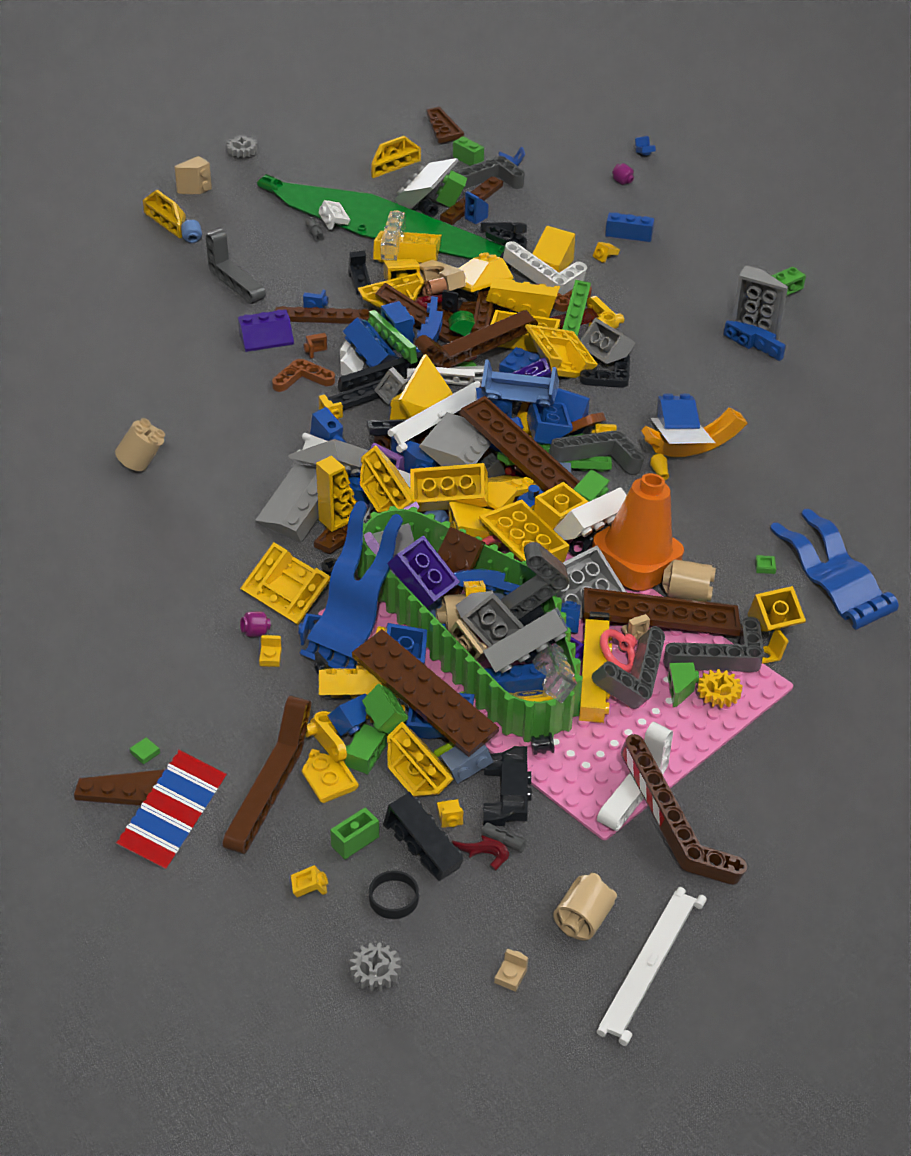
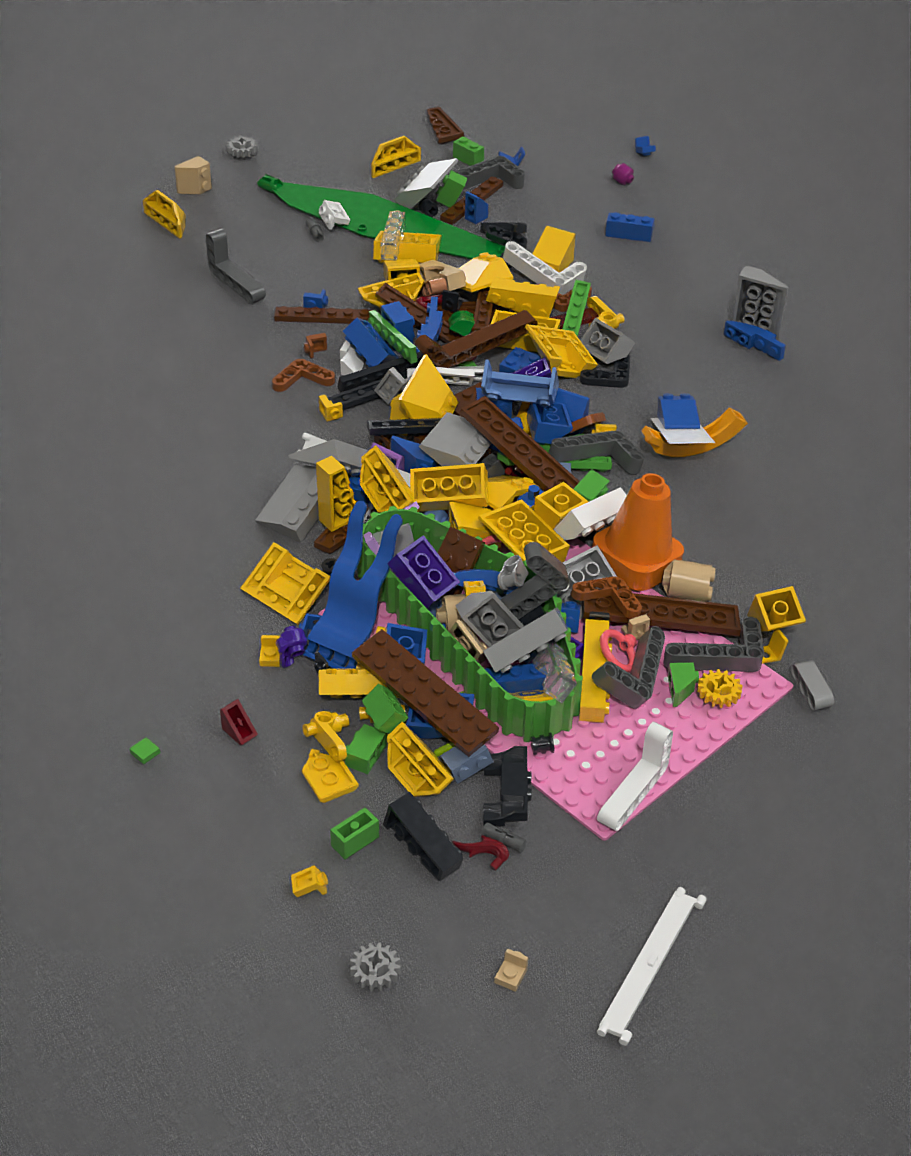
(118, 788): reddish brown wing -> none
(139, 445): tan cylinder -> none
(171, 809): sticker -> none
(191, 231): medium blue head -> none
(237, 723): none -> dark red slope
(255, 624): magenta head -> none
(265, 330): dark purple slope -> none
(271, 778): reddish brown beam -> none
(291, 644): none -> dark purple head
(326, 425): blue torso -> none
(349, 716): blue slope -> none
(358, 270): black bracket -> none
(393, 876): black tyre -> none
(432, 415): white piece -> none
(450, 813): yellow bracket -> none
(512, 573): none -> light grey piece
(584, 907): tan cylinder -> none
(586, 591): none -> dark orange beam
(587, 542): black bracket -> none
(604, 250): yellow bracket -> none
(659, 465): yellow cone -> none
(726, 866): reddish brown beam -> none
(765, 564): bright green tile -> none
(792, 278): bright green brick -> none
(812, 685): none -> light grey beam
(844, 579): blue flag -> none

